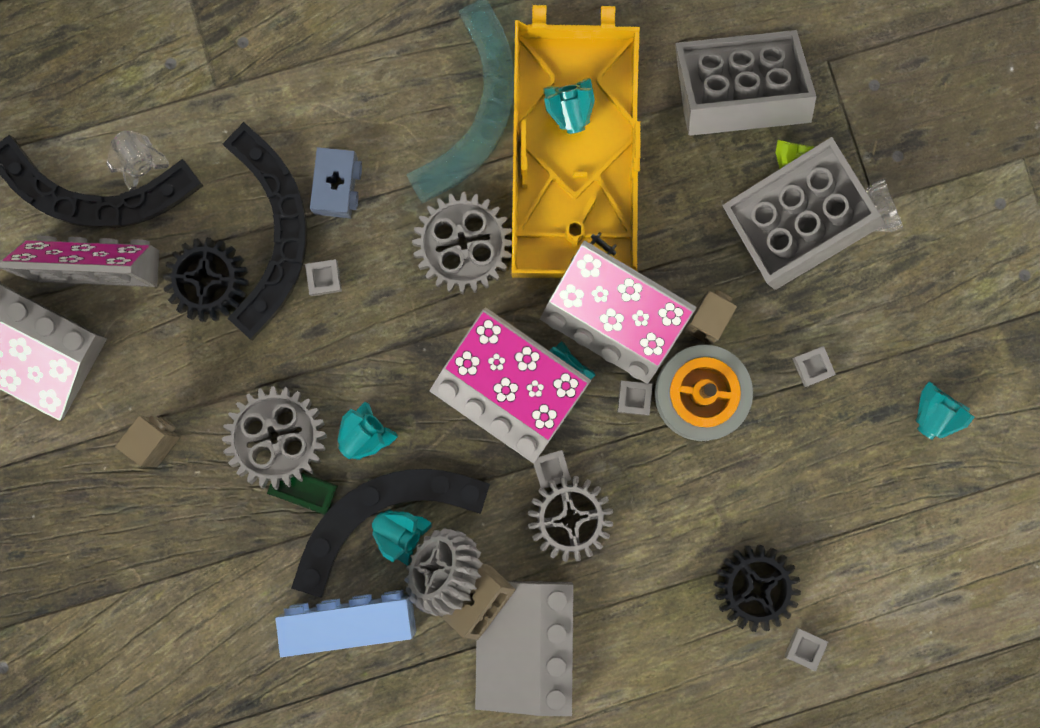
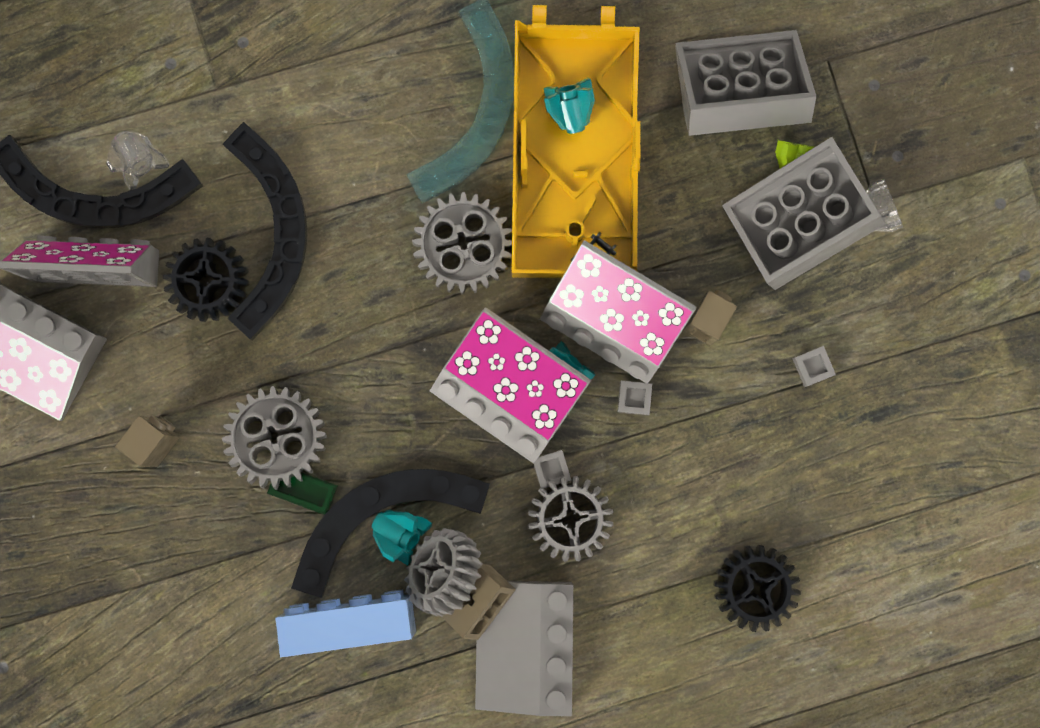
(323, 277): light grey plate -> none
(328, 167): sand blue brick -> none
(362, 433): teal brick -> none
(703, 393): wheel -> none
(806, 649): light grey plate -> none
(940, 413): teal brick -> none

